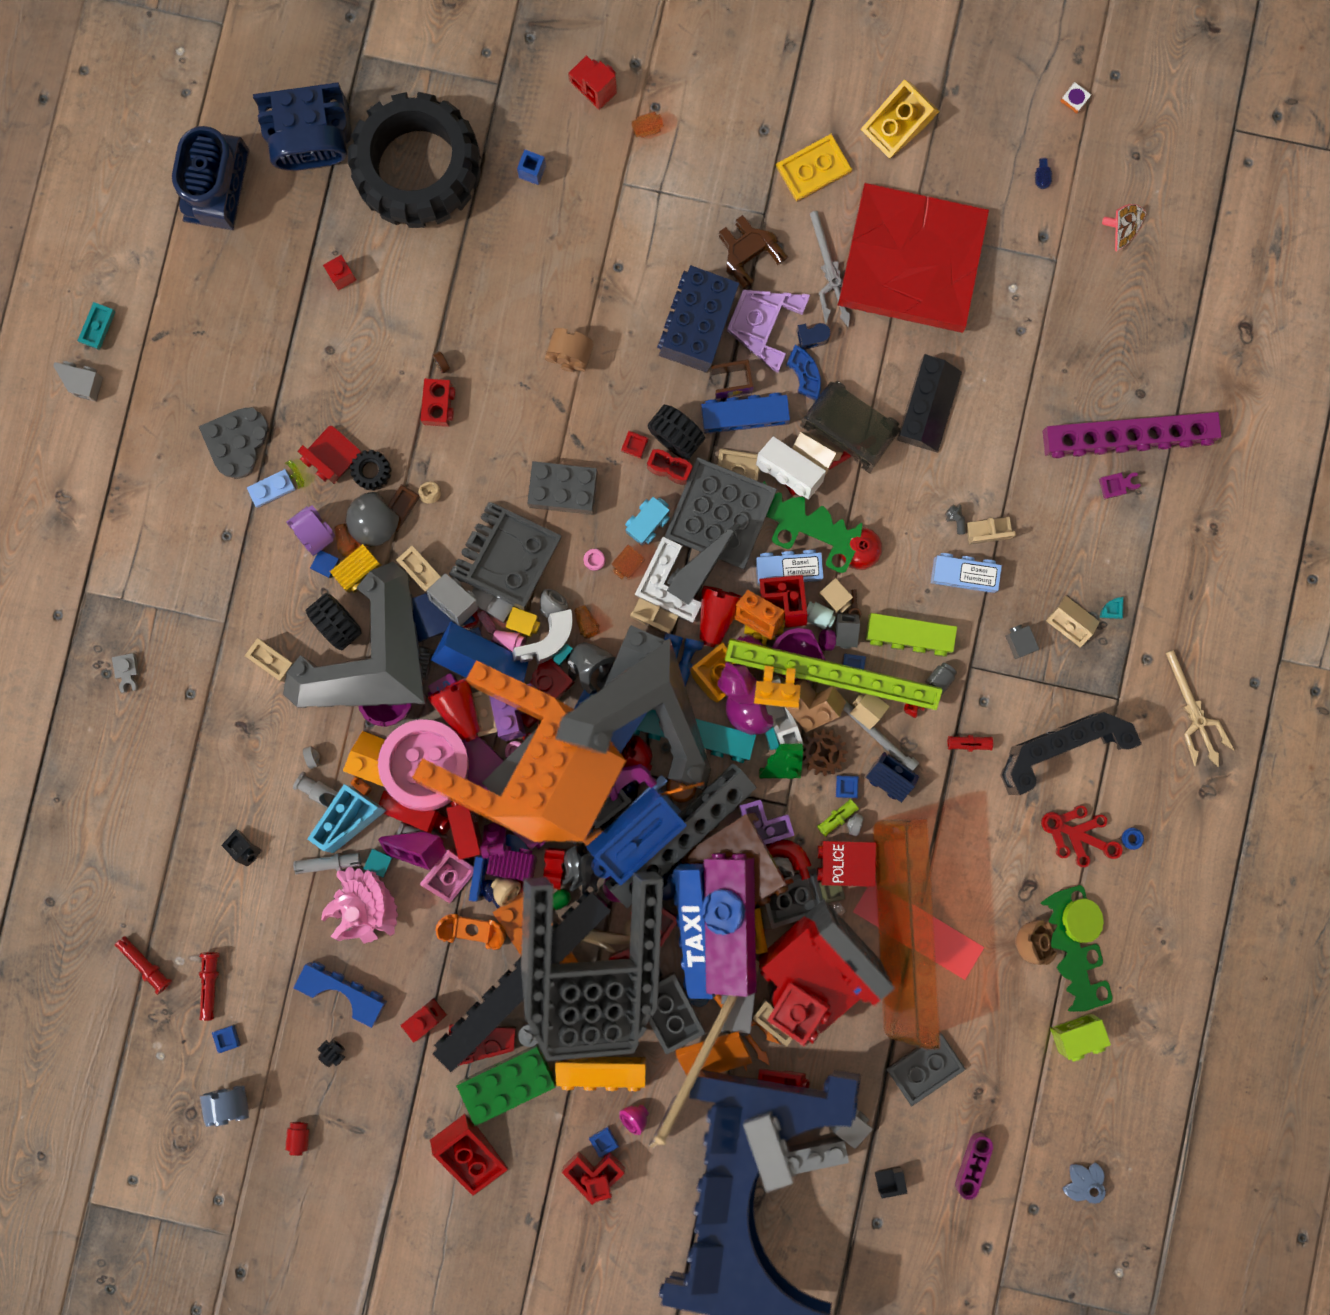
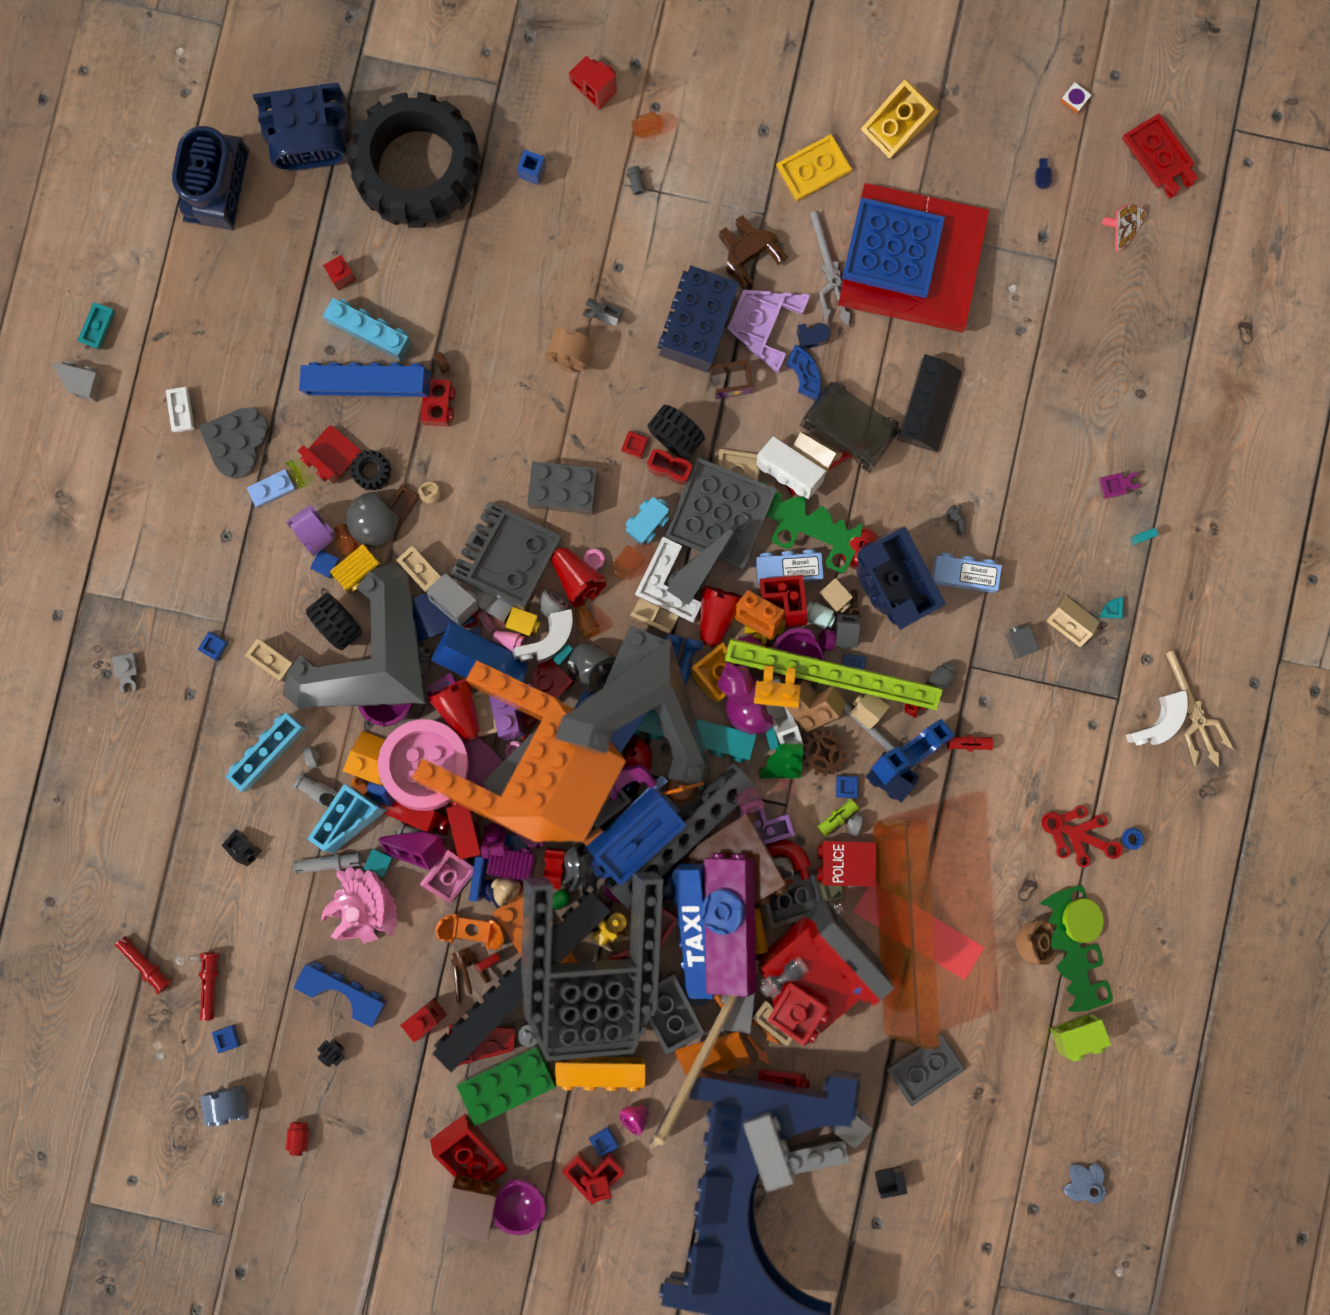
(180, 409): none -> white plate
(213, 646): none -> blue tile
(265, 752): none -> medium azure brick
(363, 327): none -> medium azure brick
(365, 380): none -> blue brick
(380, 794): none -> blue tile
(462, 960): none -> reddish brown plant
(471, 1208): none -> reddish brown panel
(487, 962): none -> red tile
(519, 1207): none -> magenta cylinder
(577, 577): none -> red cone
(607, 312): none -> dark grey plate
(610, 928): none -> yellow hips
(634, 174): none -> dark grey pin
(745, 413): blue brick -> none
(749, 800): none -> clear pink tile
(792, 971): none -> clear piece
(893, 248): none -> blue plate
(897, 578): none -> dark blue brick
(910, 633): lime brick -> none
(917, 750): none -> blue arch
(977, 1172): magenta beam -> none
(989, 530): tan panel -> none
(1018, 773): black windscreen -> none
(1144, 536): none -> teal tile
(1160, 155): none -> red tile
(1169, 722): none -> white arch
(1207, 424): magenta brick -> none

